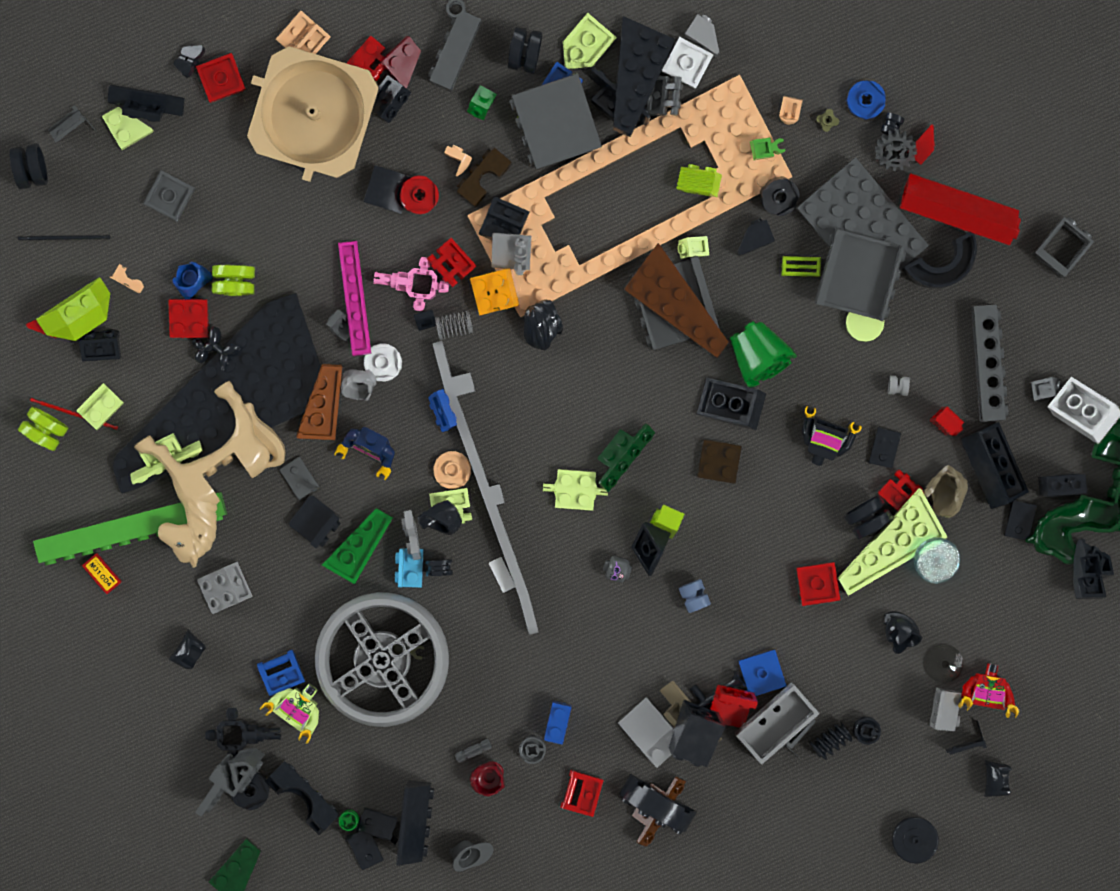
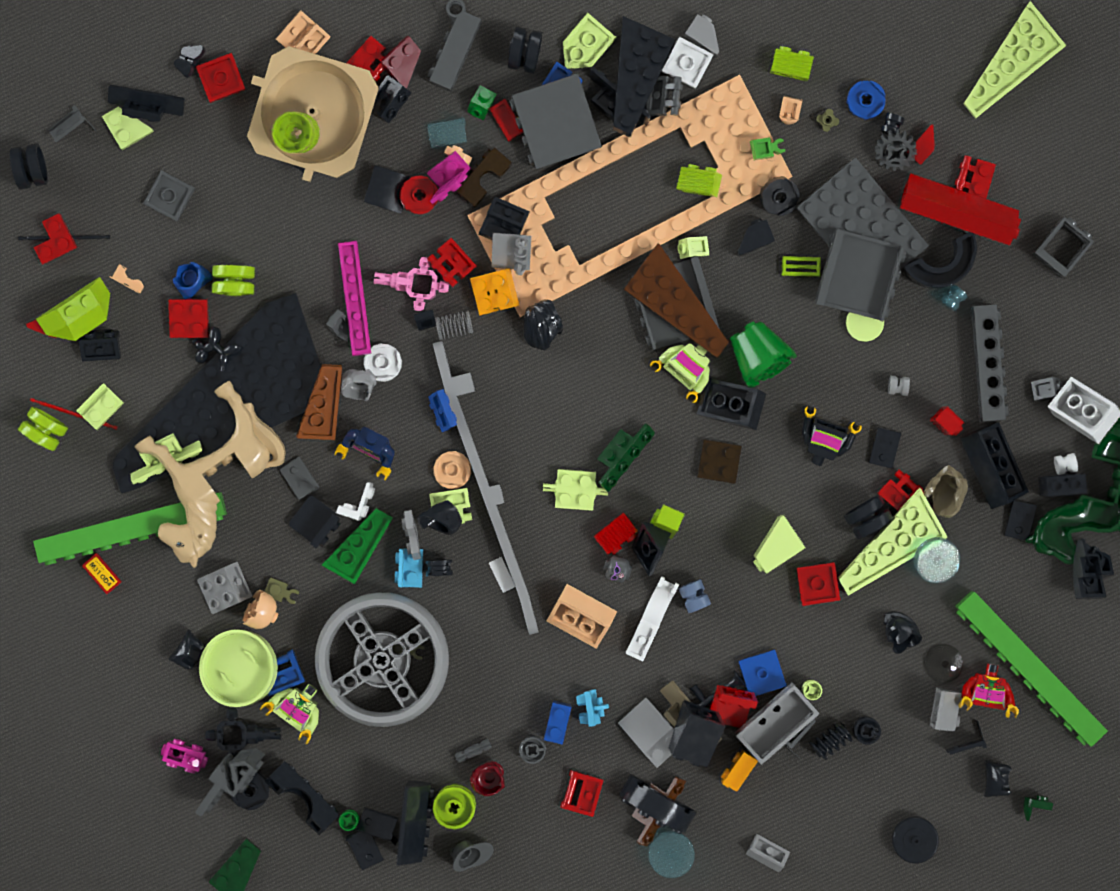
(60, 240): none -> red plate
(190, 757): none -> dark pink brick
(238, 668): none -> yellowish green piece
(261, 611): none -> light nougat cylinder
(279, 590): none -> olive plate
(289, 123): none -> lime wheel
(350, 510): none -> white bracket
(447, 133): none -> clear light blue piece
(448, 175): none -> dark pink bracket
(451, 817): none -> lime wheel
(506, 119): none -> red tile
(581, 616): none -> light nougat slope
(594, 707): none -> medium azure hips
(615, 534): none -> red brick
(651, 619): none -> white piece
(671, 854): none -> clear light blue wheel
(687, 365): none -> yellowish green torso
(739, 770): none -> light orange bracket
(768, 853): none -> light grey slope
(778, 546): none -> yellowish green slope
(792, 64): none -> lime brick
(812, 693): none -> yellowish green wheel
(954, 297): none -> clear light blue wheel
(980, 179): none -> red plate
(1021, 53): none -> yellowish green wing
(1029, 666): none -> bright green brick
(1040, 802): none -> dark green plate
(1065, 464): none -> white wheel

